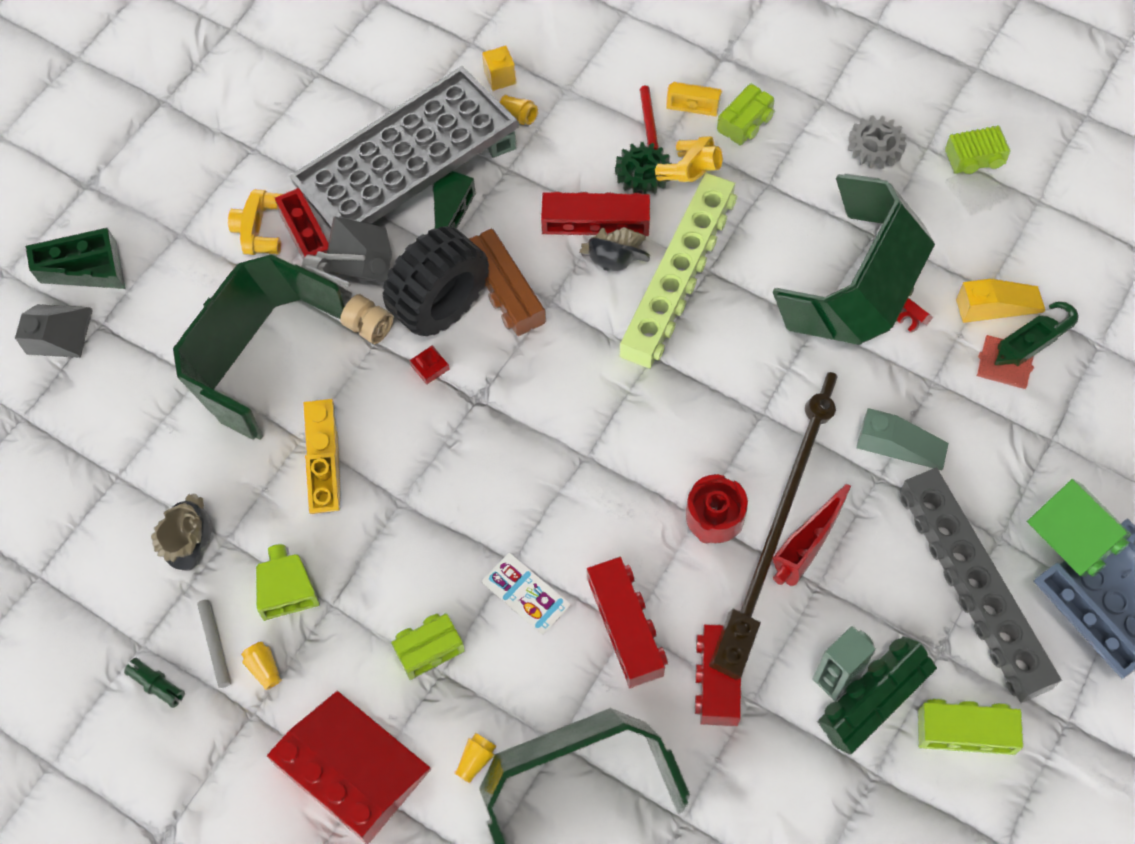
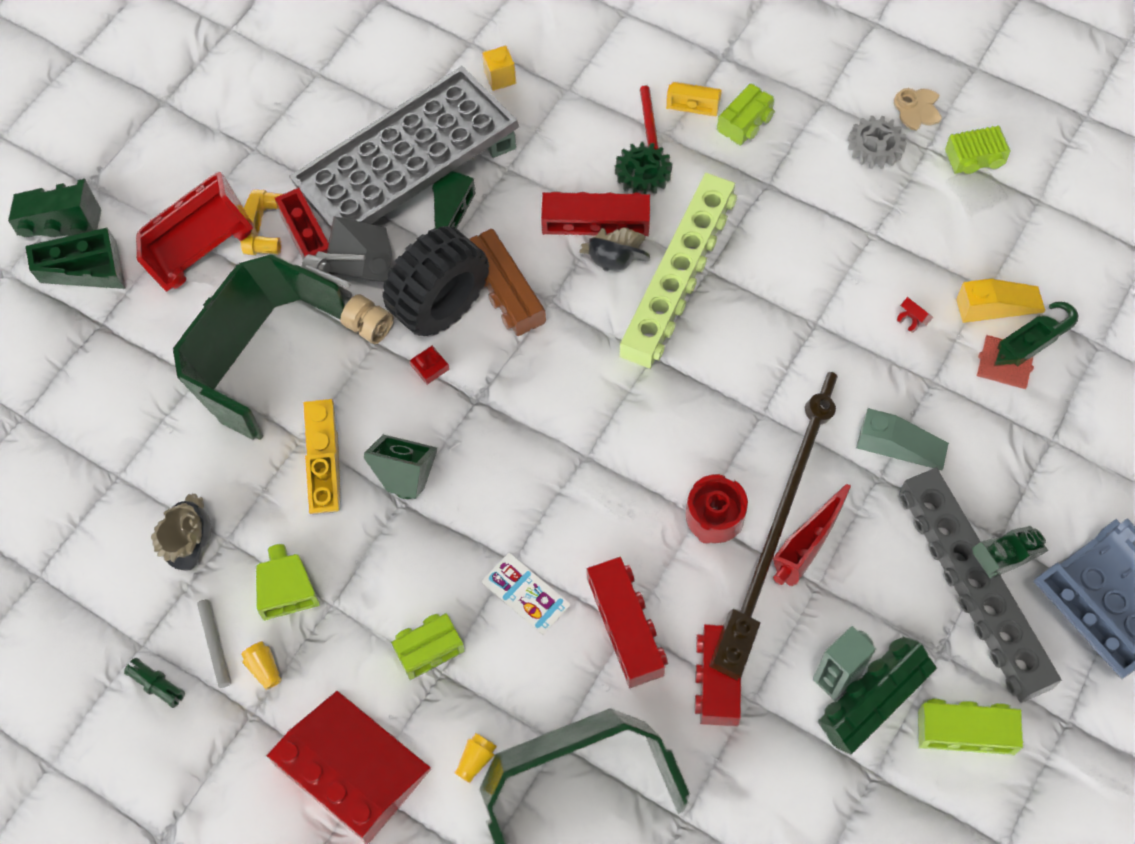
(53, 330): dark grey slope -> none
(55, 211): none -> dark green wedge
(191, 230): none -> red windscreen
(401, 465): none -> slope
(521, 109): yellow cone -> none
(698, 158): yellow connector -> none
(882, 281): dark green piece -> none
(917, 107): none -> tan plate
(1010, 550): none -> dark green slope
(1080, 528): bright green slope -> none

